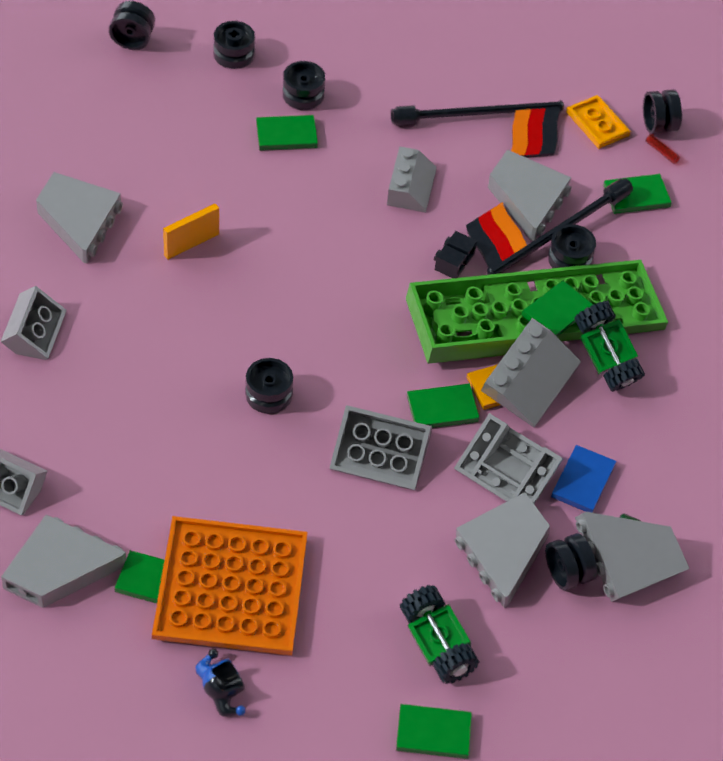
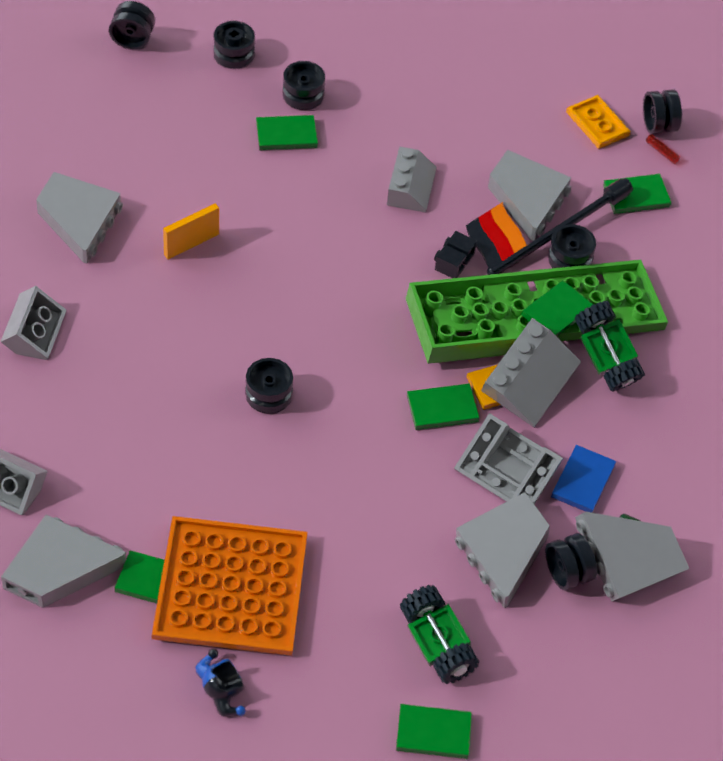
(380, 447): light grey slope -> none
(532, 129): flag -> none

